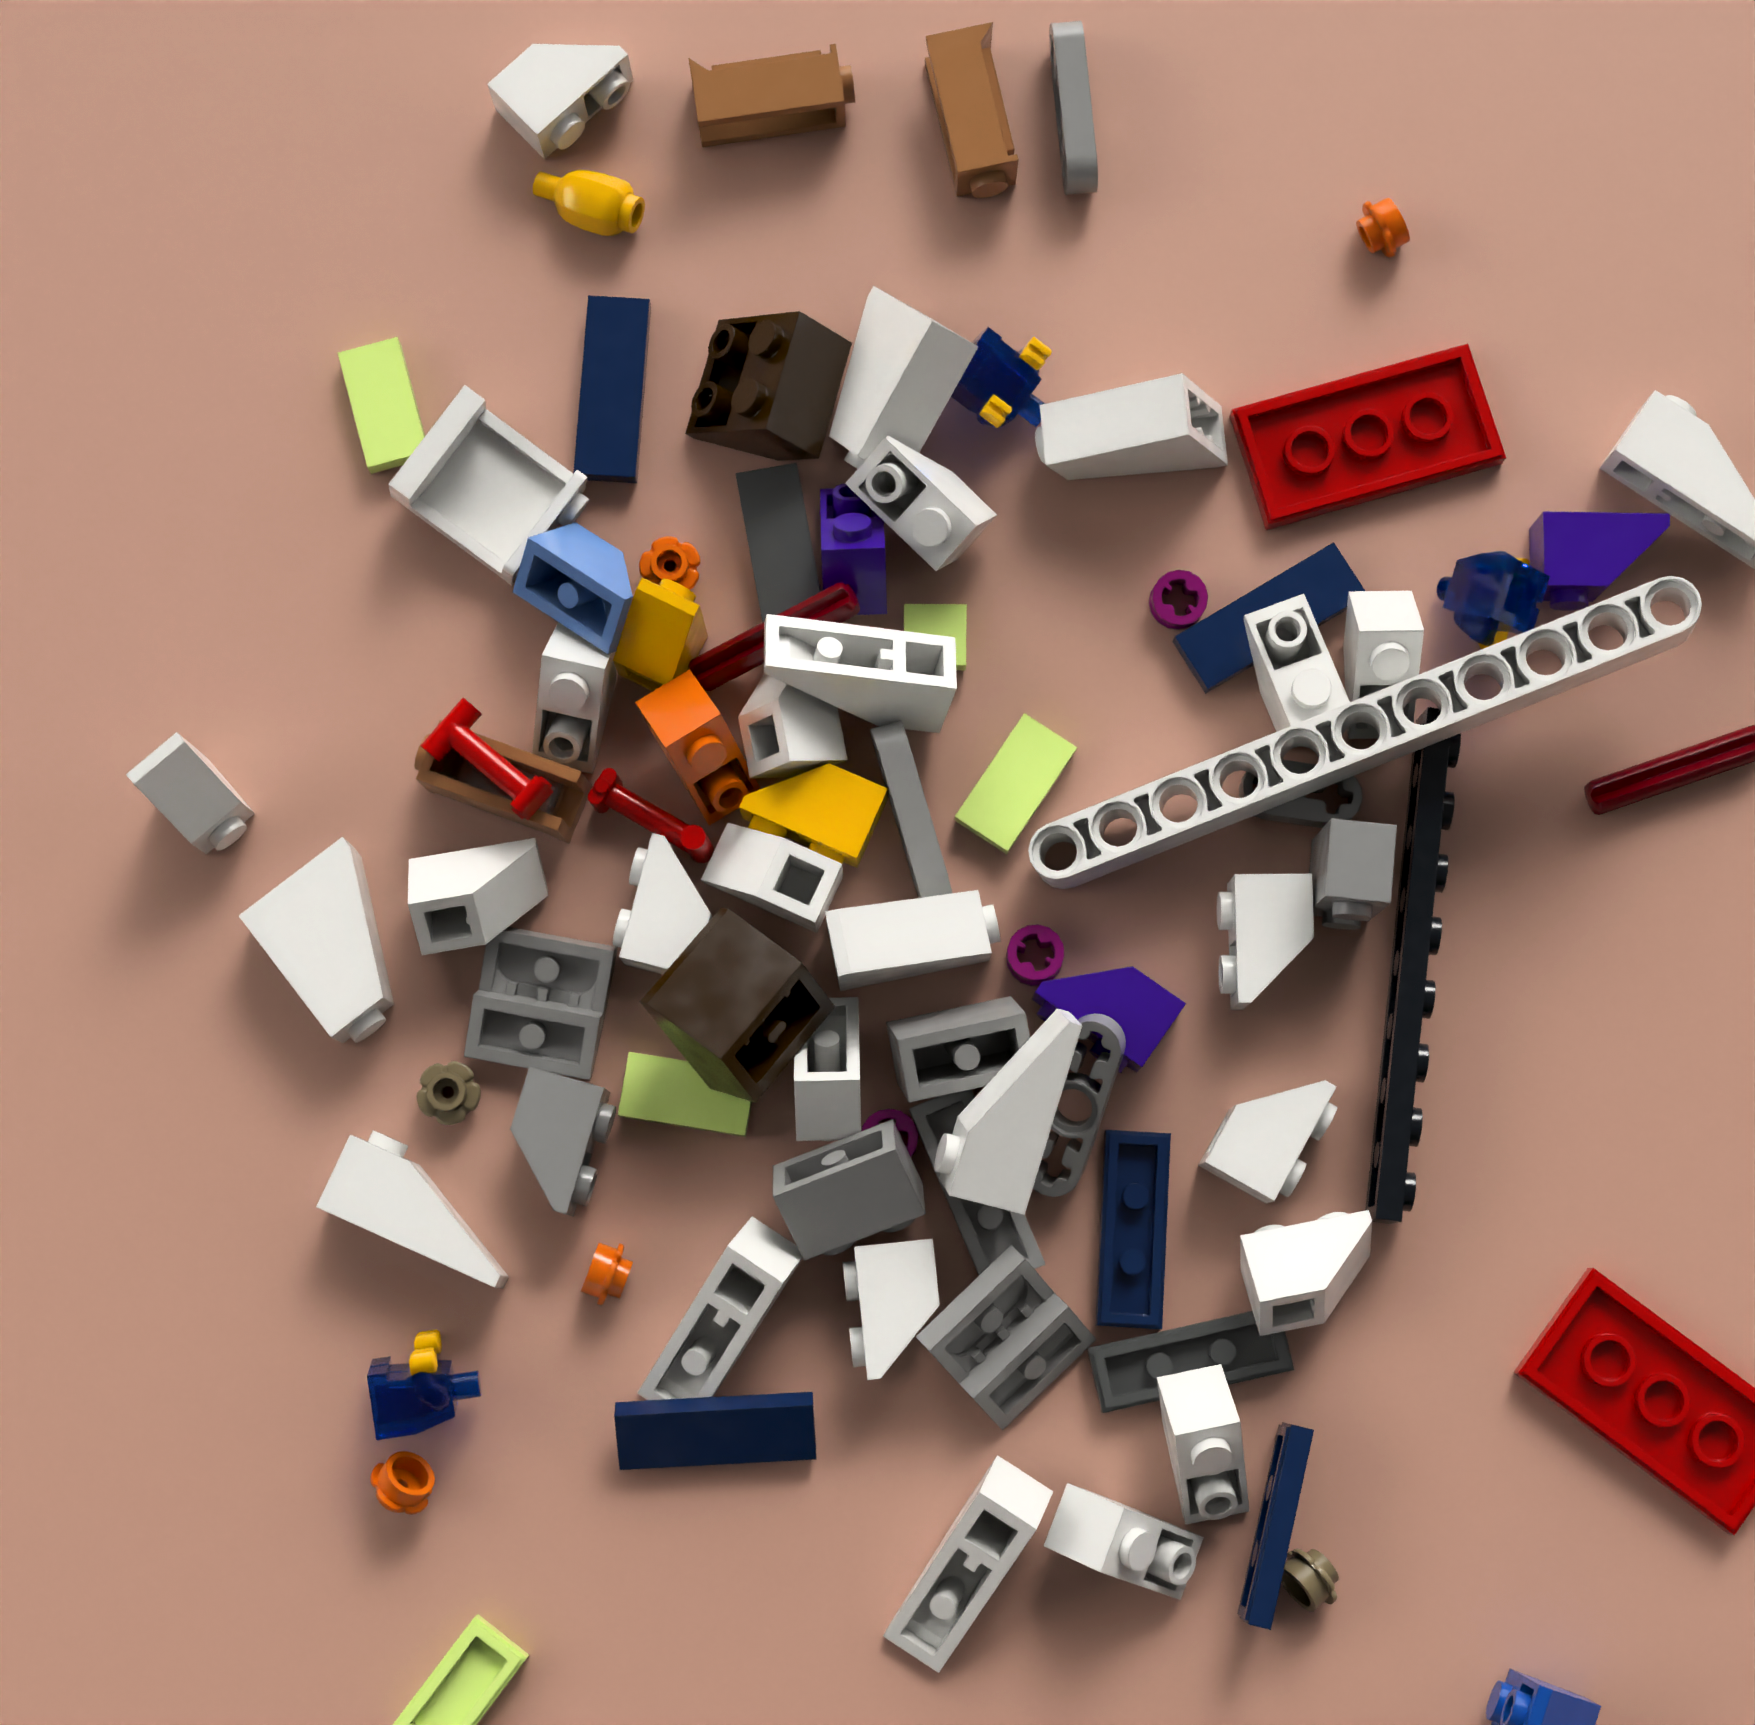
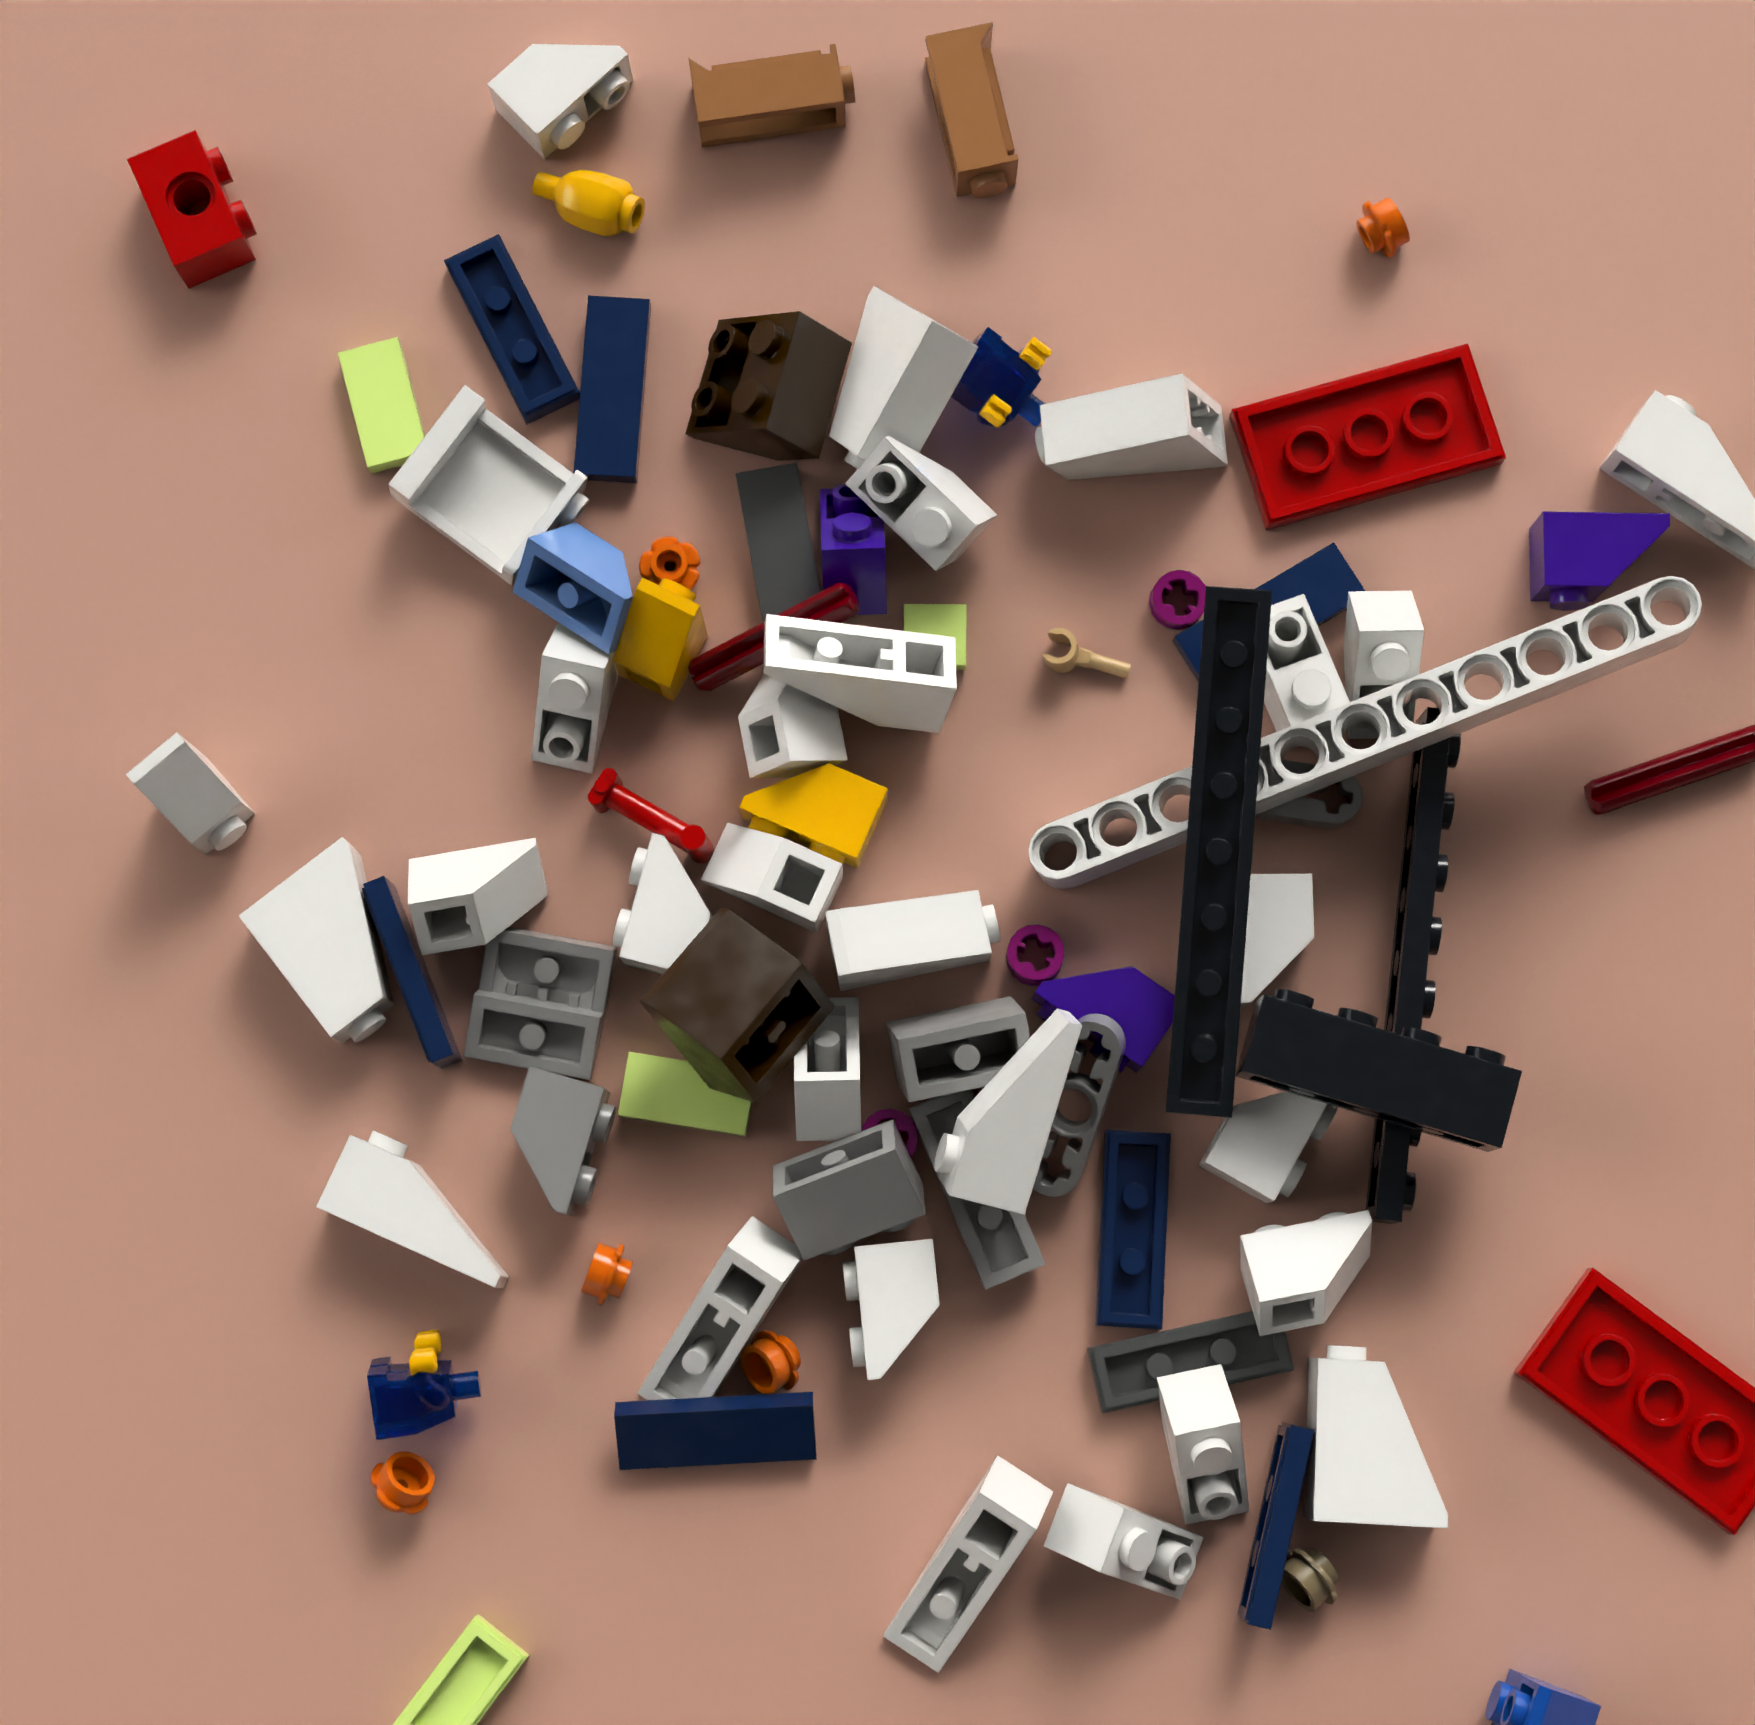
(172, 180): none -> red brick
(411, 972): none -> dark blue tile
(456, 733): red piece -> none
(465, 783): medium nougat window -> none
(465, 1096): dark tan plate -> none
(512, 329): none -> dark blue tile
(698, 745): orange slope -> none
(771, 1362): none -> orange plate
(910, 810): light grey beam -> none
(1006, 1337): light grey slope -> none
(1015, 783): yellowish green tile -> none
(1073, 107): light grey beam -> none
(1081, 657): none -> tan hand
(1219, 851): none -> black plate
(1352, 871): light grey brick -> none
(1363, 1448): none -> white slope
(1378, 1071): none -> black brick
(1493, 596): clear blue piece -> none

